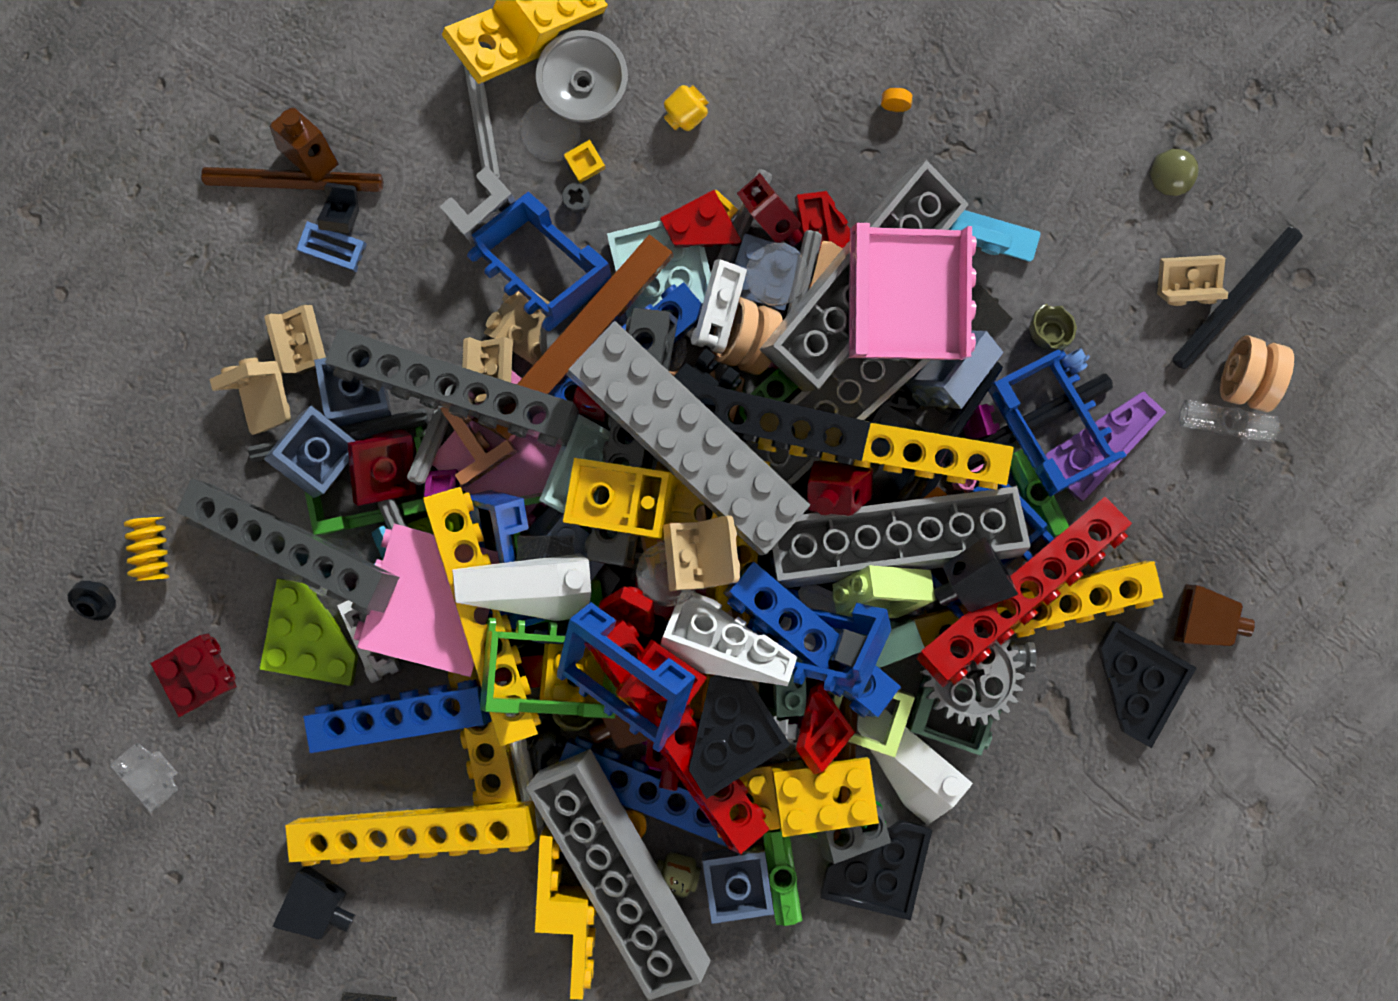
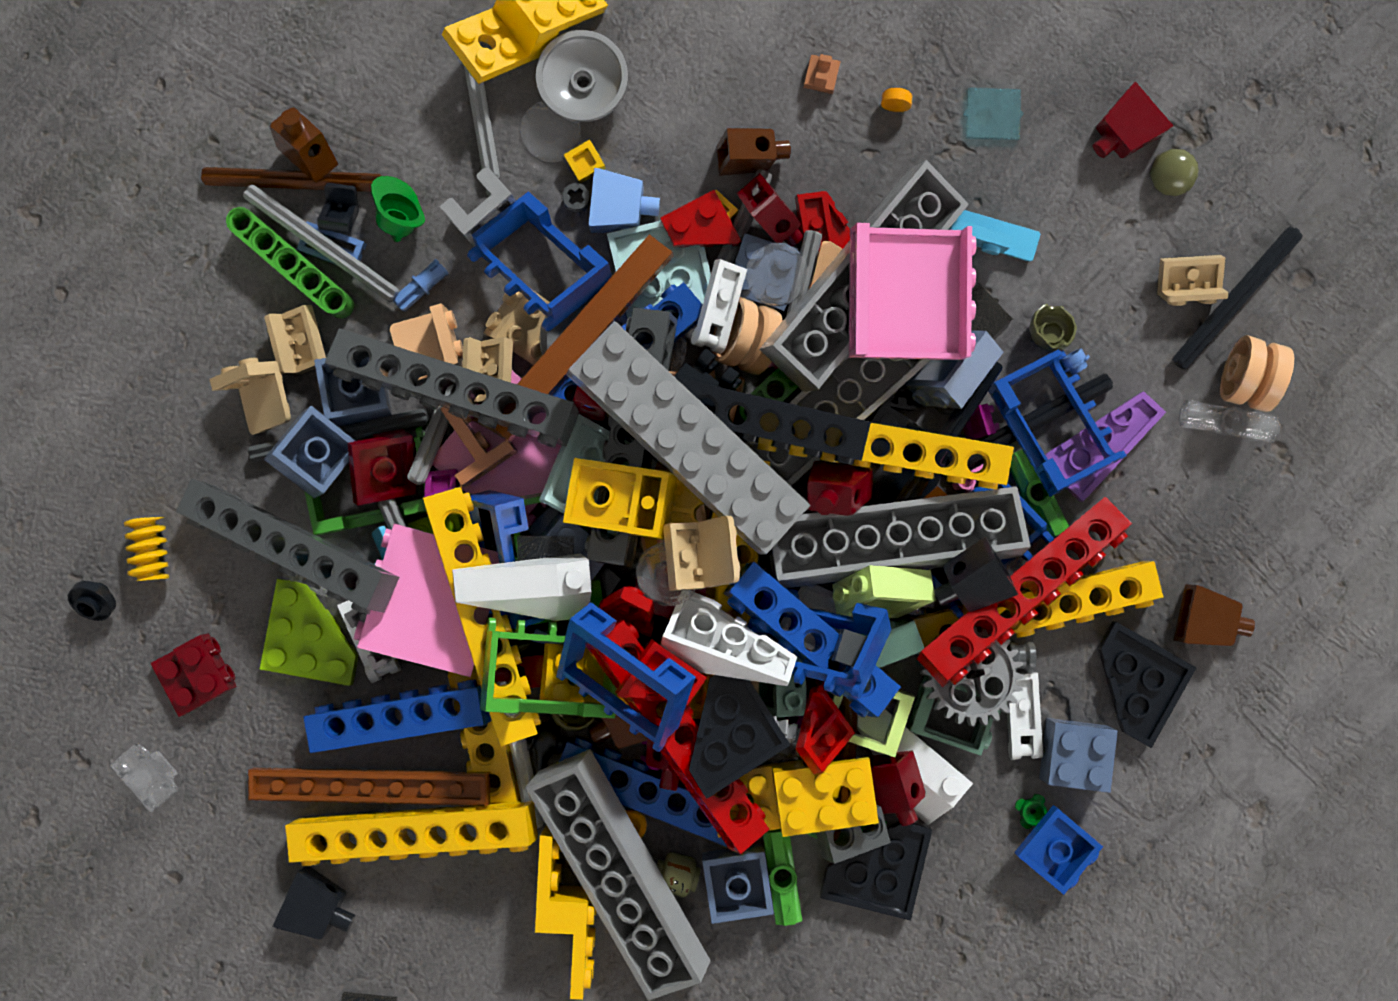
(277, 257): none -> bright green beam
(321, 243): none -> light grey axle
(369, 786): none -> dark orange tile
(396, 207): none -> green piece
(420, 285): none -> medium blue axle
(430, 336): none -> light nougat bracket
(618, 202): none -> light blue torso
(685, 108): yellow head -> none
(749, 150): none -> reddish brown torso
(822, 73): none -> nougat tile
(897, 785): none -> dark red torso
(993, 113): none -> clear light blue piece
(1024, 807): none -> green plate
(1025, 719): none -> white plate
(1059, 850): none -> blue plate
(1078, 755): none -> sand blue brick
(1130, 124): none -> dark red torso

